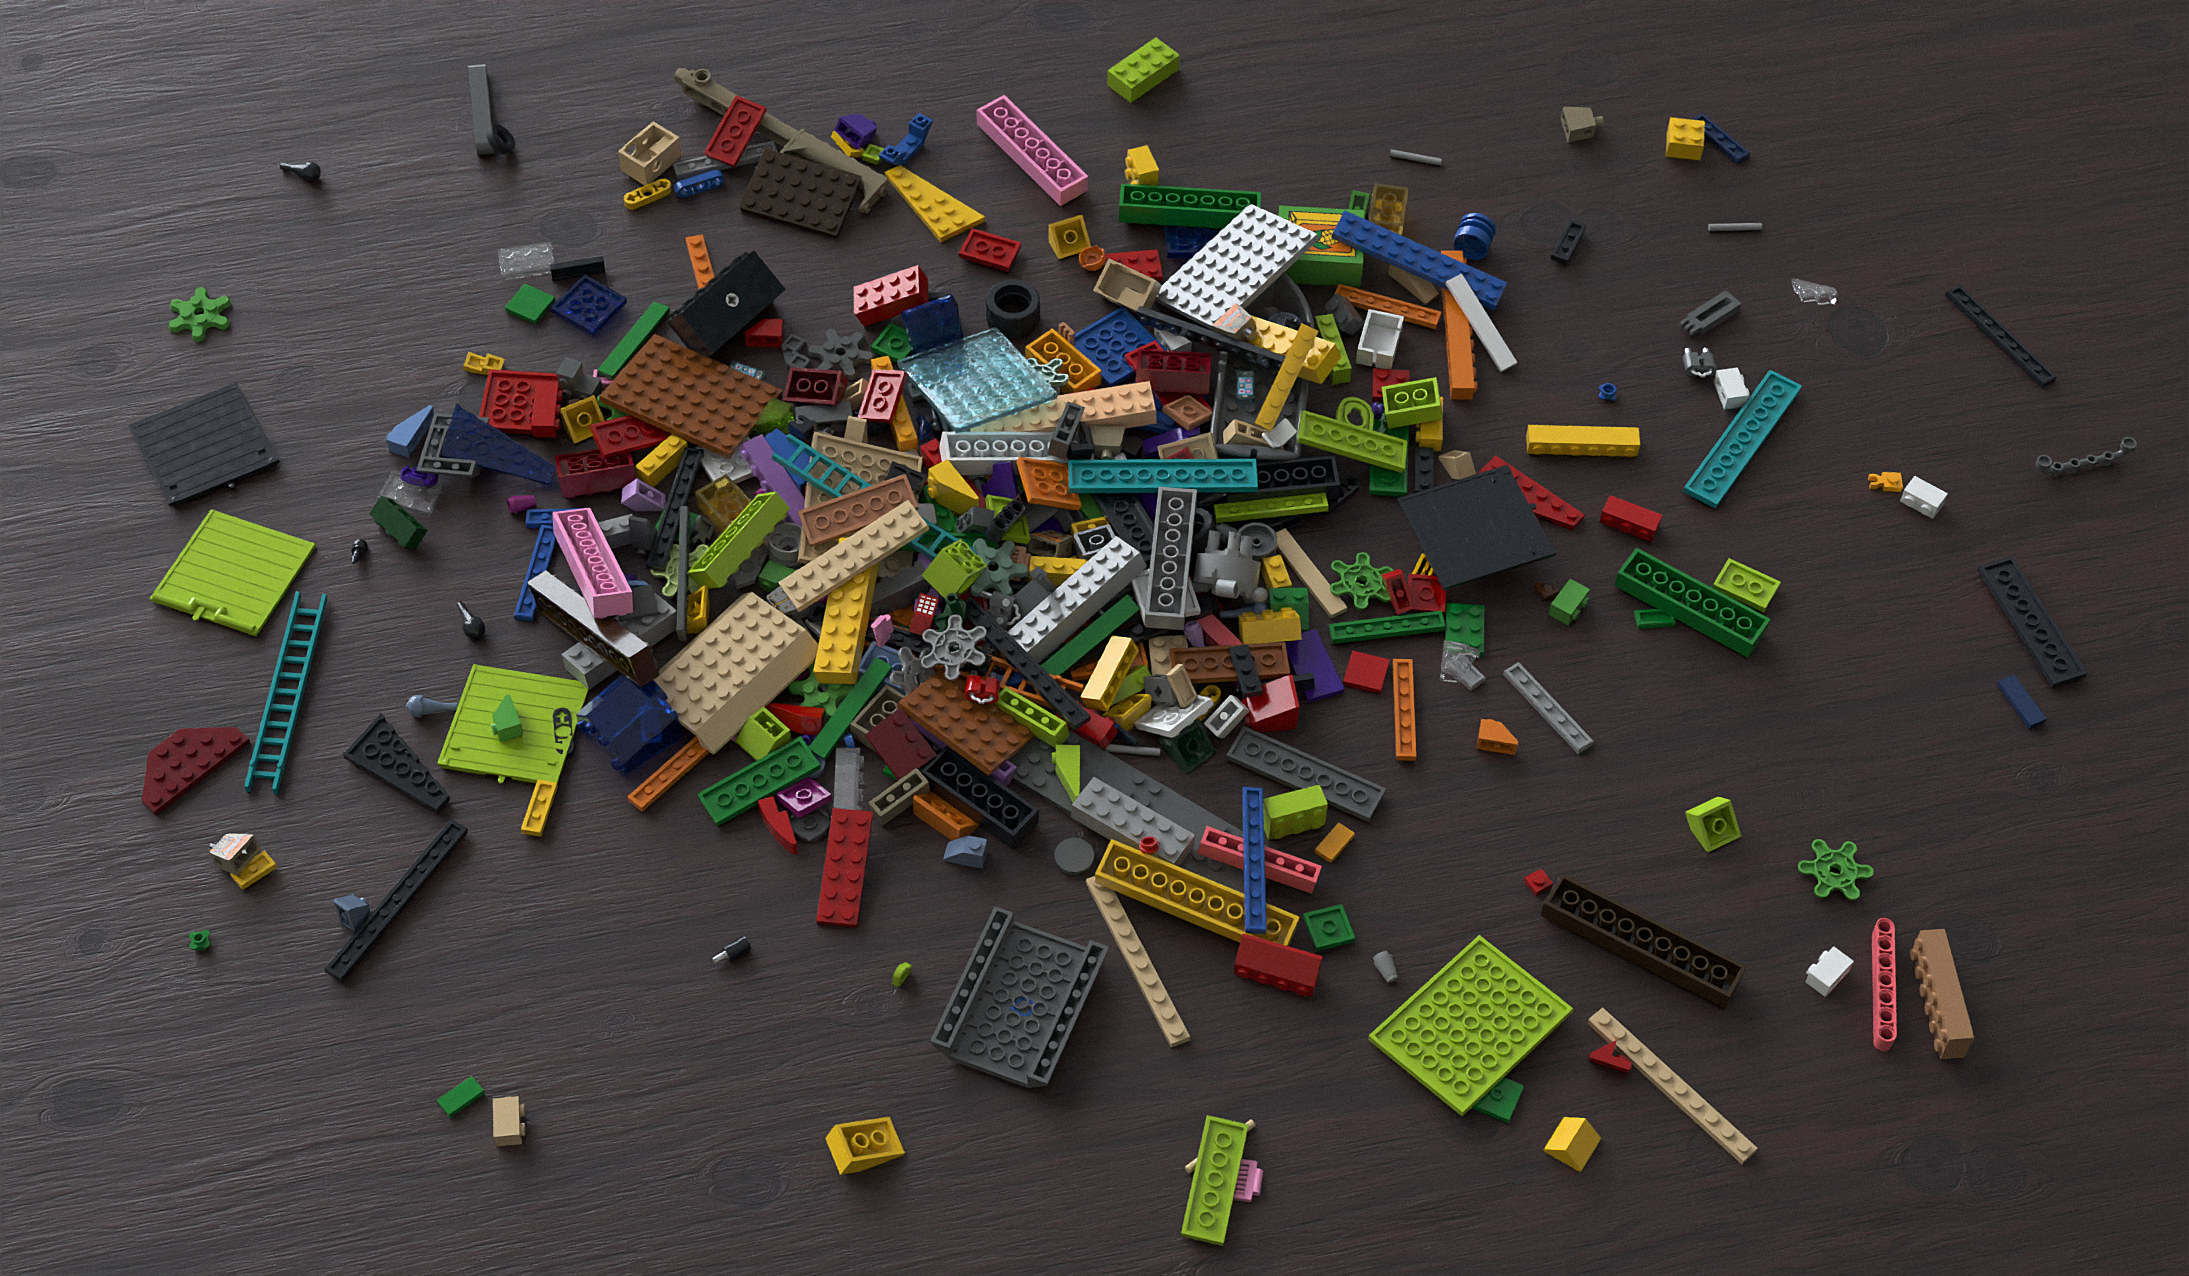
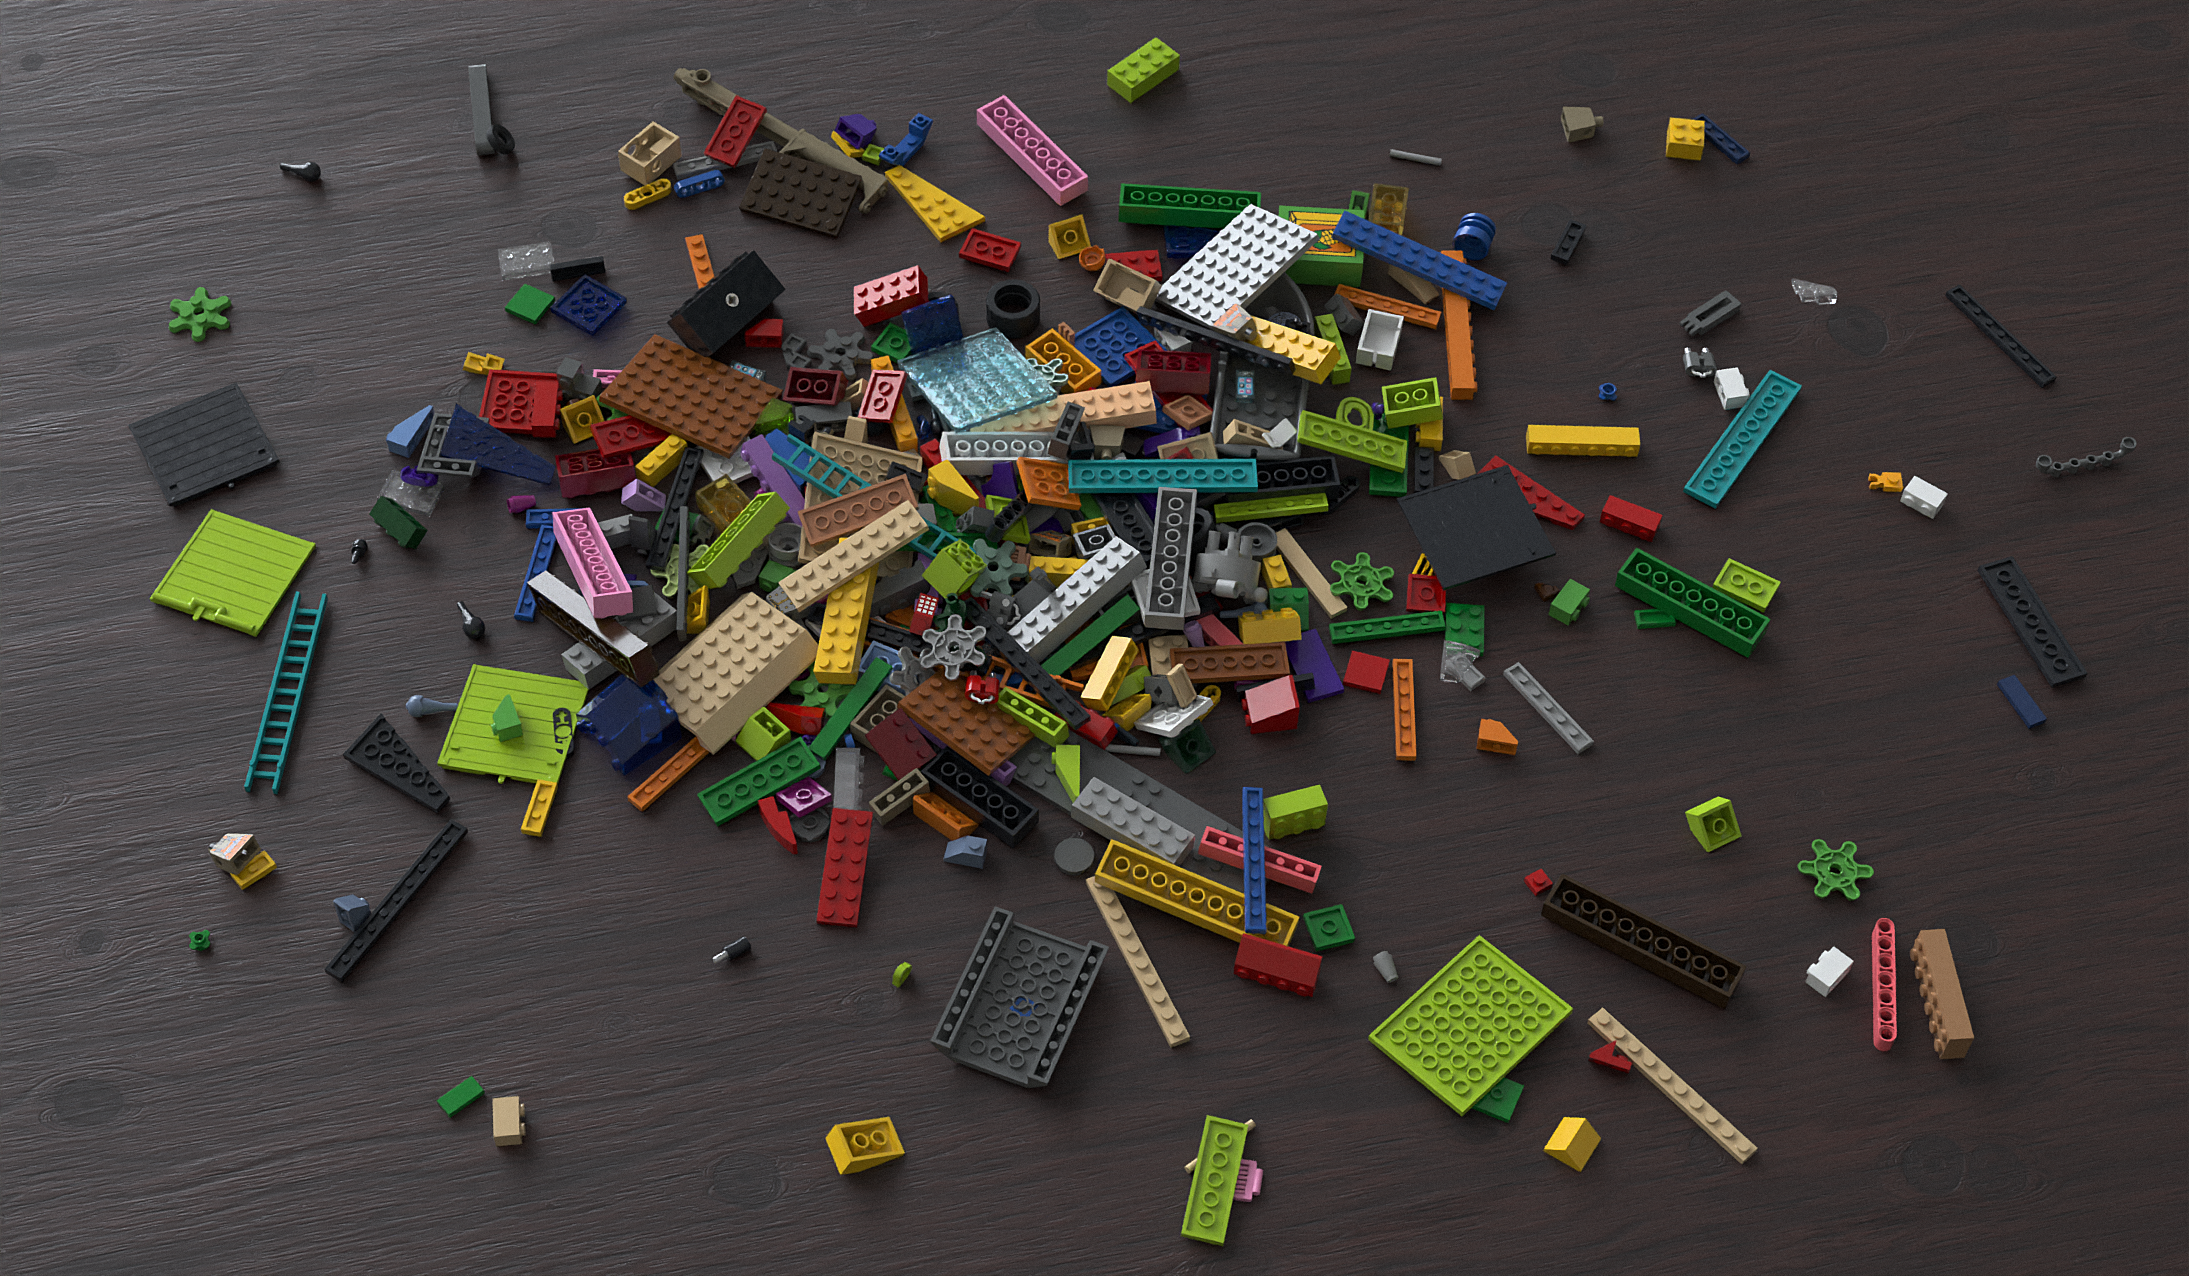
(185, 761): dark red plate -> none
(633, 340): green tile -> none
(882, 628): bright pink piece -> none
(1141, 167): yellow brick -> none
(1149, 845): red plate -> none
(1226, 716): white brick -> none
(1245, 671): black plate -> none
(1286, 377): yellow plate -> none
(1302, 771): dark grey plate -> none
(1334, 842): light orange tile -> none
(1386, 377): red plate -> none
(1398, 591): red slope -> none
(1481, 323): white tile -> none
(1734, 227): light grey bar -> none

